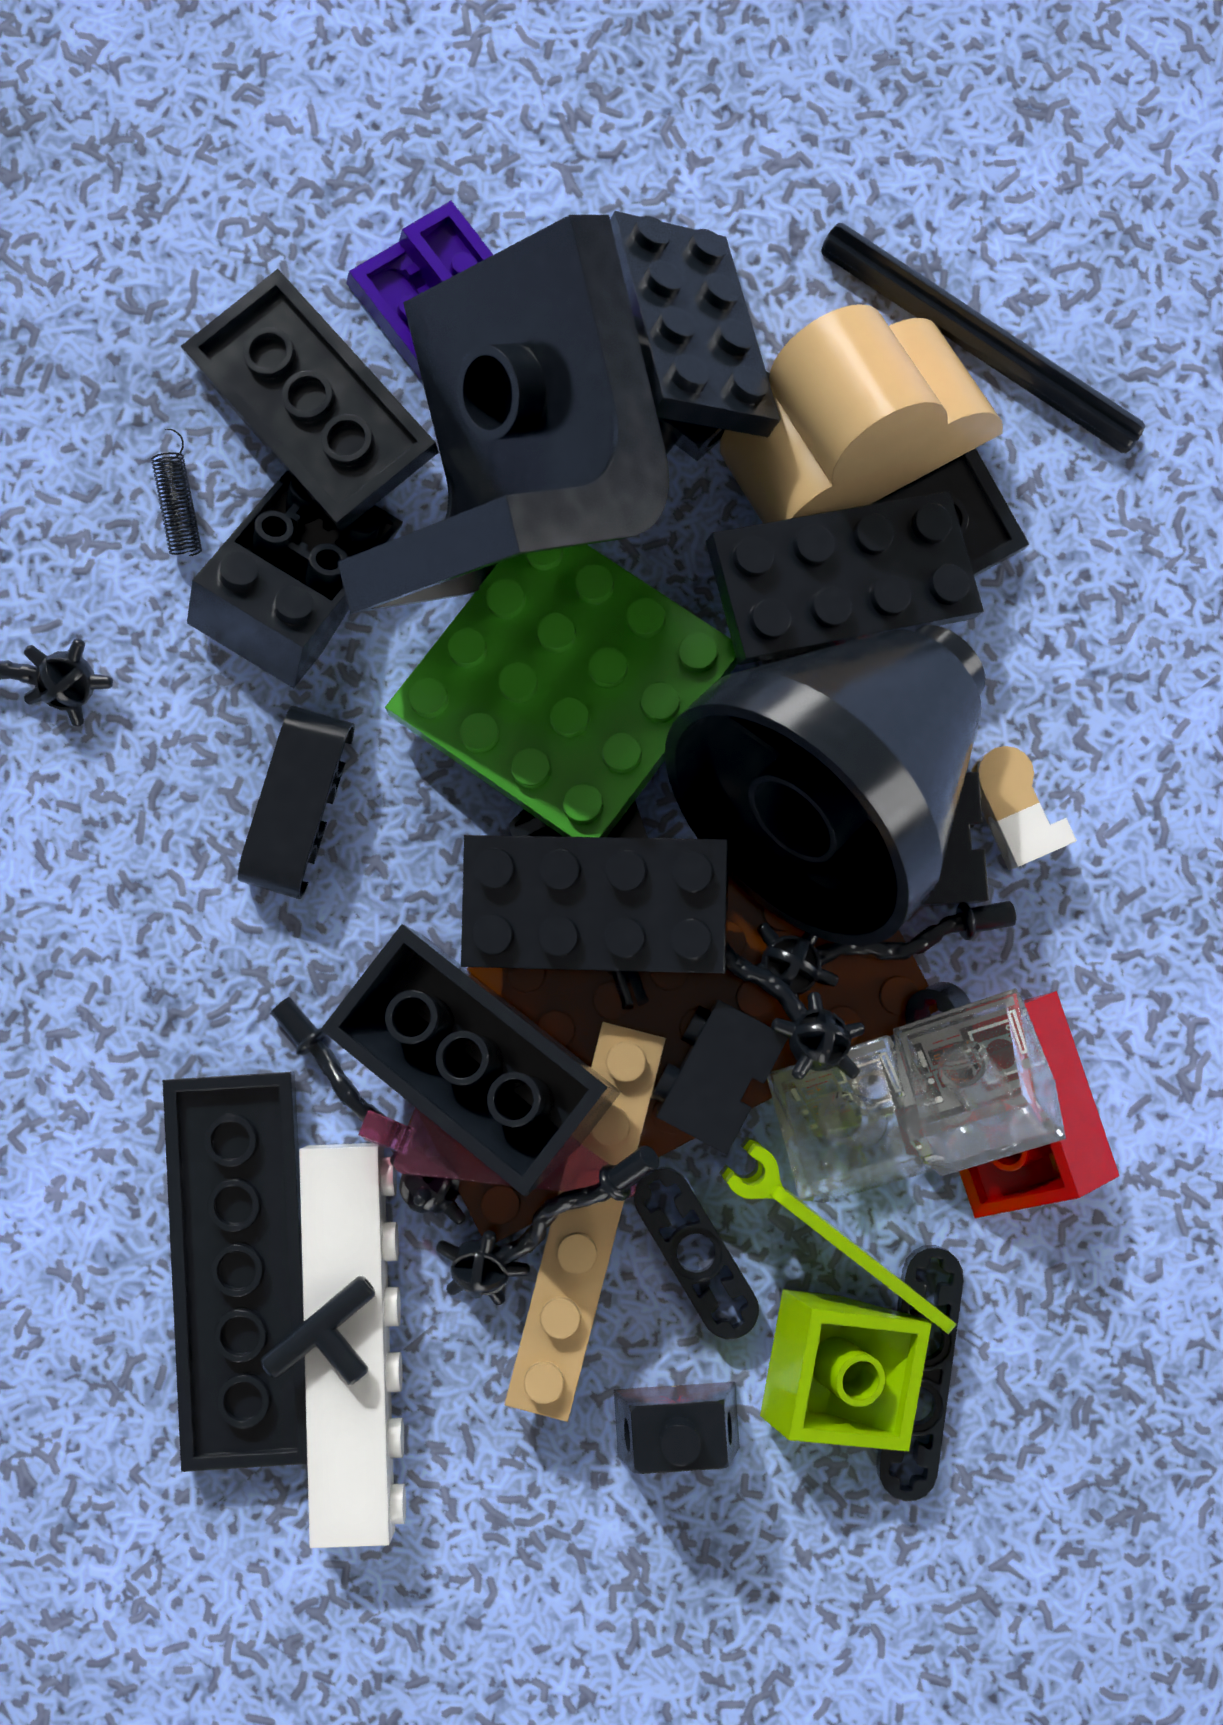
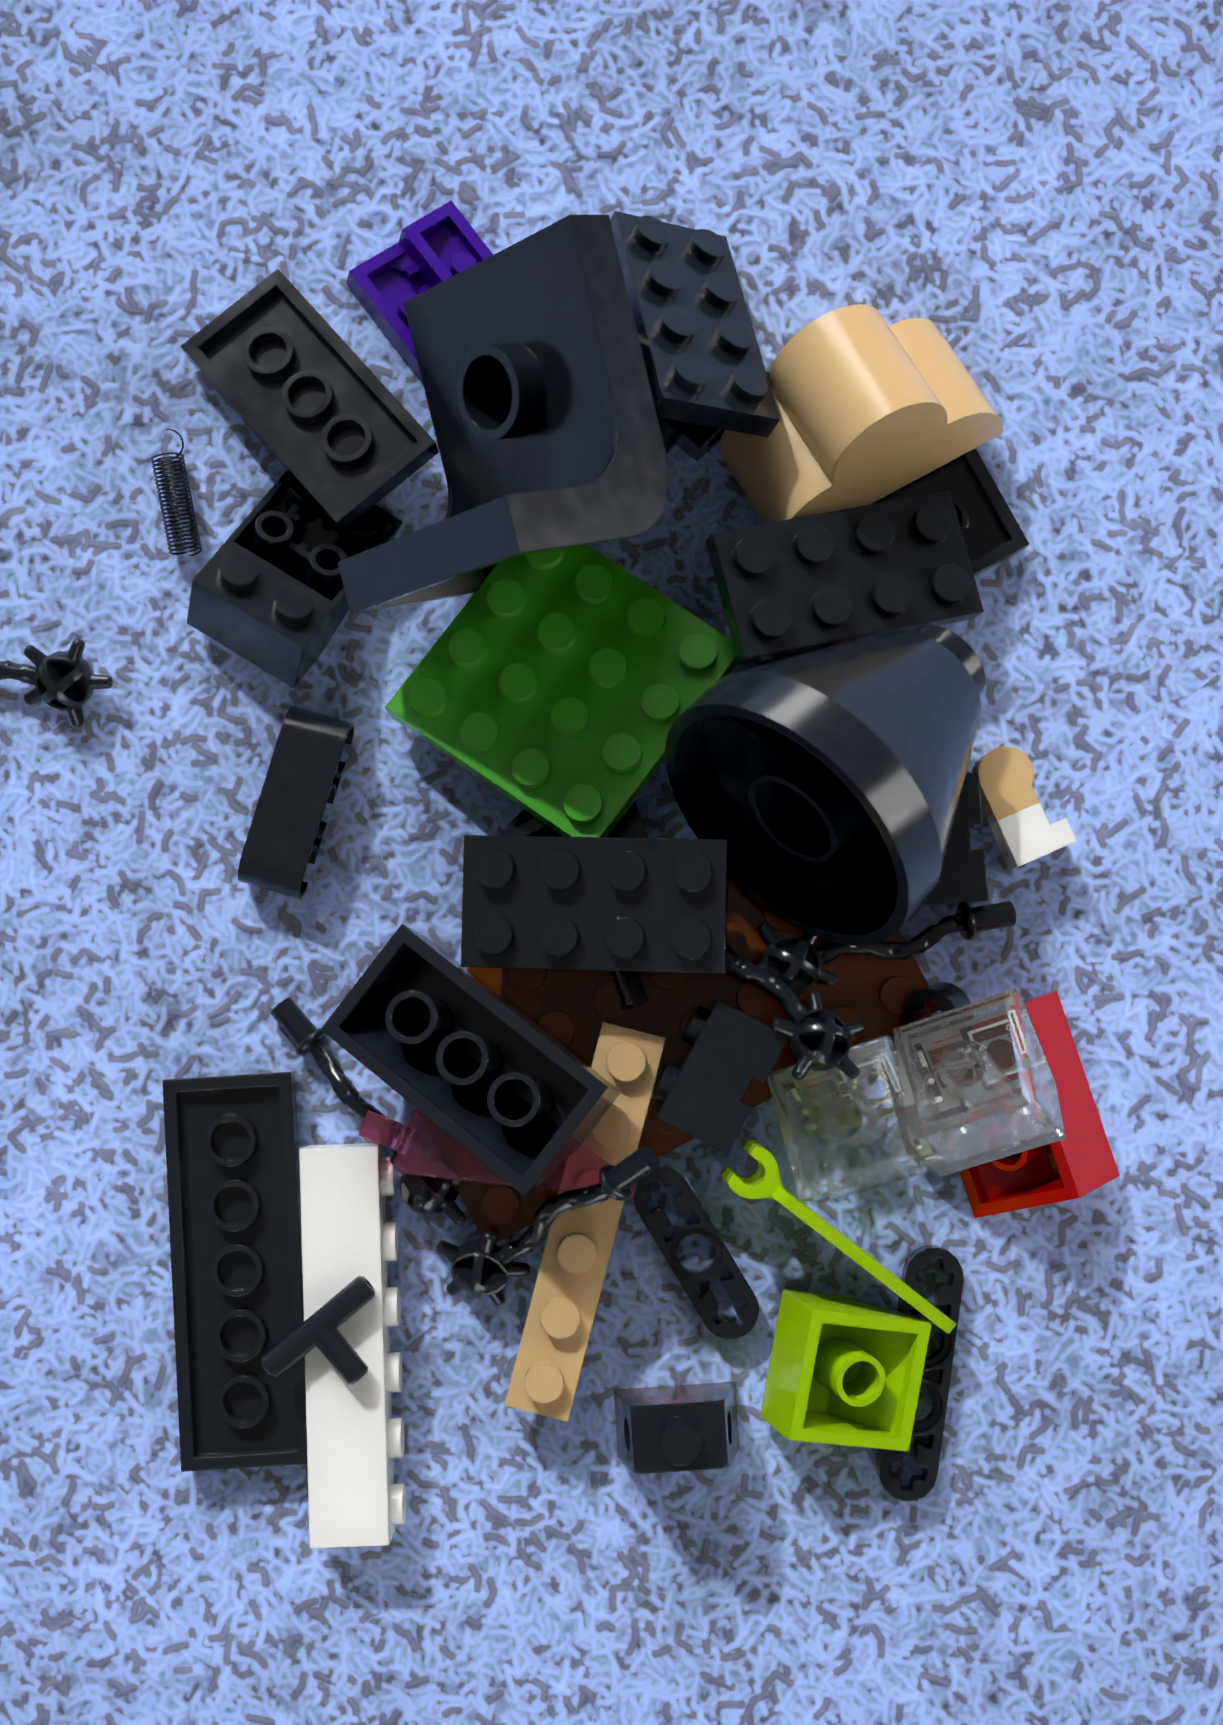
(983, 338): black axle -> none

